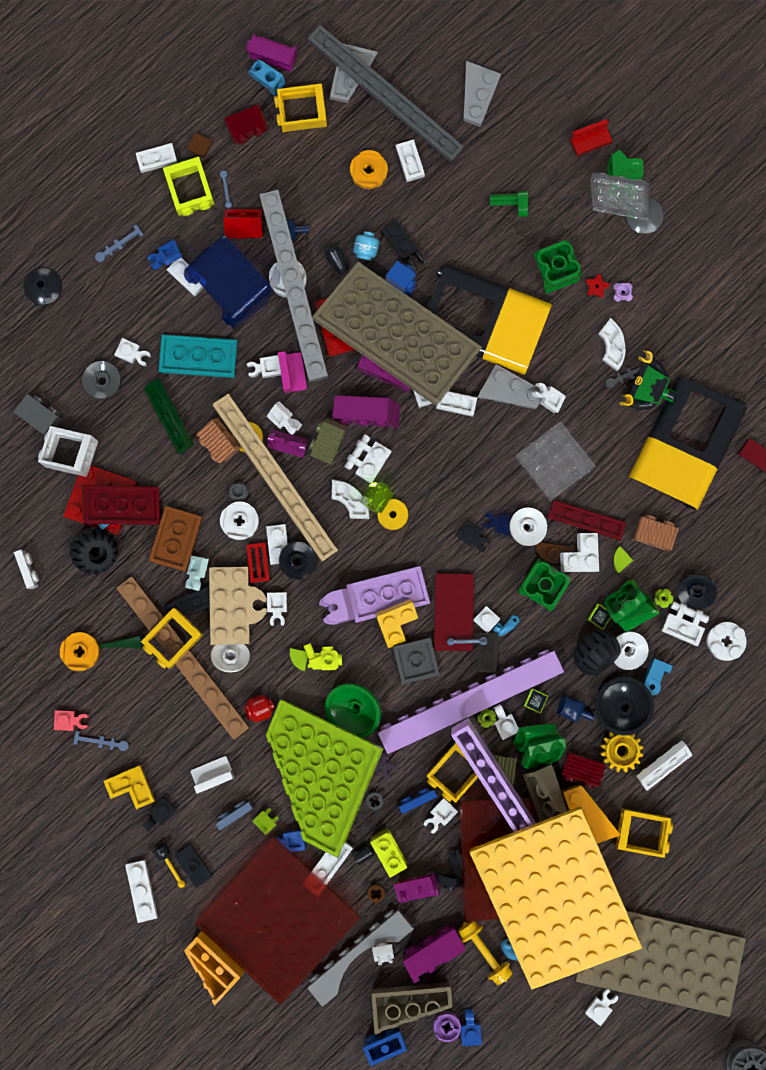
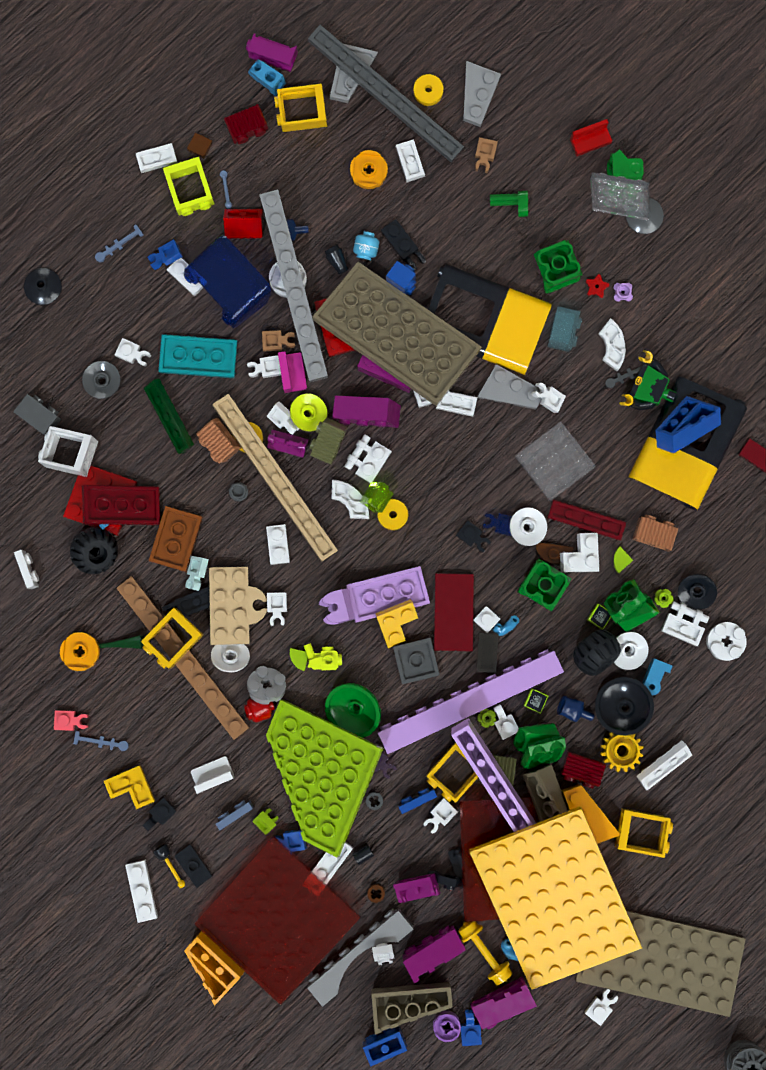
(246, 529): white plate -> none
(250, 562): red tile -> none
(270, 694): none -> light grey plate
(274, 340): none -> medium nougat plate
(306, 558): black dish -> none
(311, 404): none -> neon yellow dish
(388, 852): neon yellow window -> none
(428, 98): none -> yellow piece
(483, 641): sand blue hinge -> none
(485, 152): none -> medium nougat plate
(503, 1003): none -> magenta wedge
(564, 329): none -> clear light blue piece
(686, 424): none -> blue wedge

